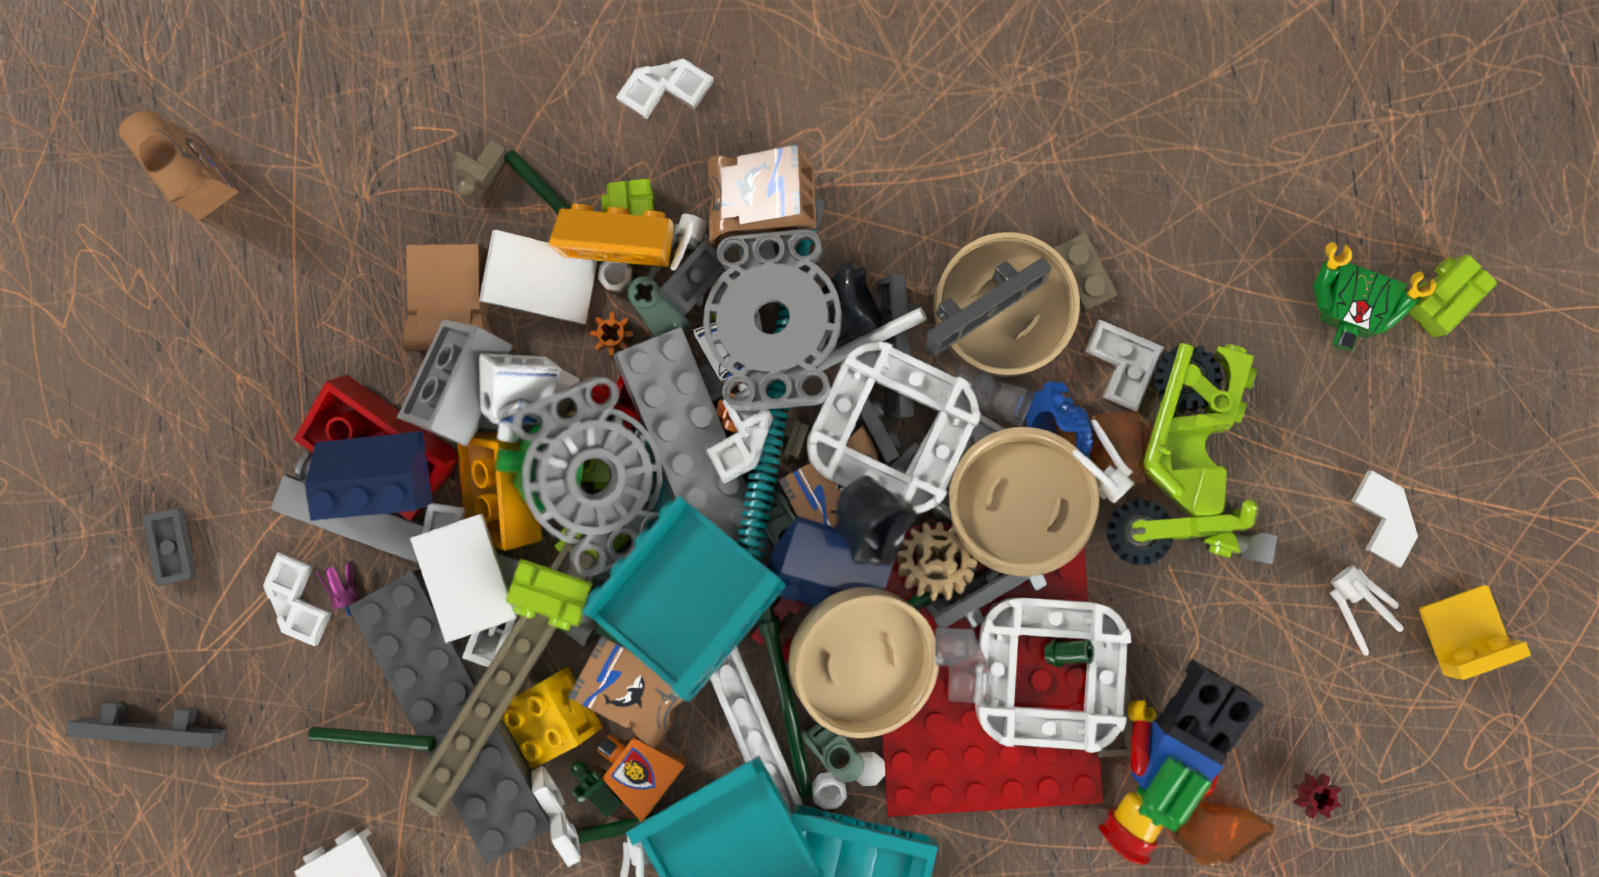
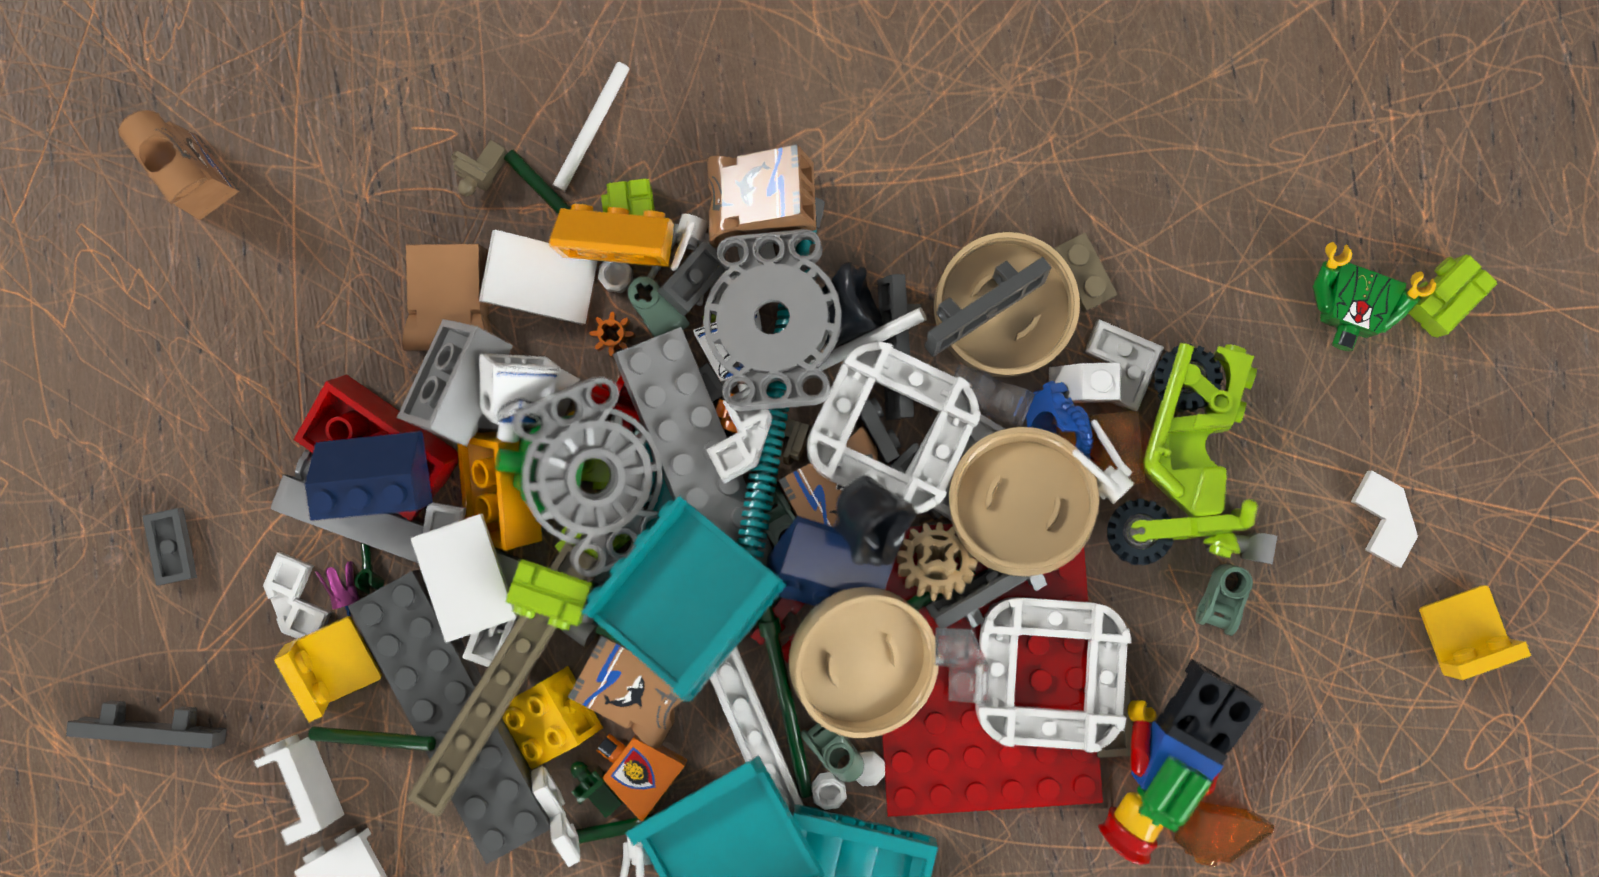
(307, 784): none -> white panel
(327, 666): none -> yellow bracket
(366, 576): none -> dark green hand
(591, 126): none -> white bar
(649, 84): white tile -> none
(1062, 653): dark green pin -> none
(1089, 381): none -> white slope
(1224, 601): none -> sand green piece
(1328, 798): dark red gear -> none
(1355, 585): white plant -> none

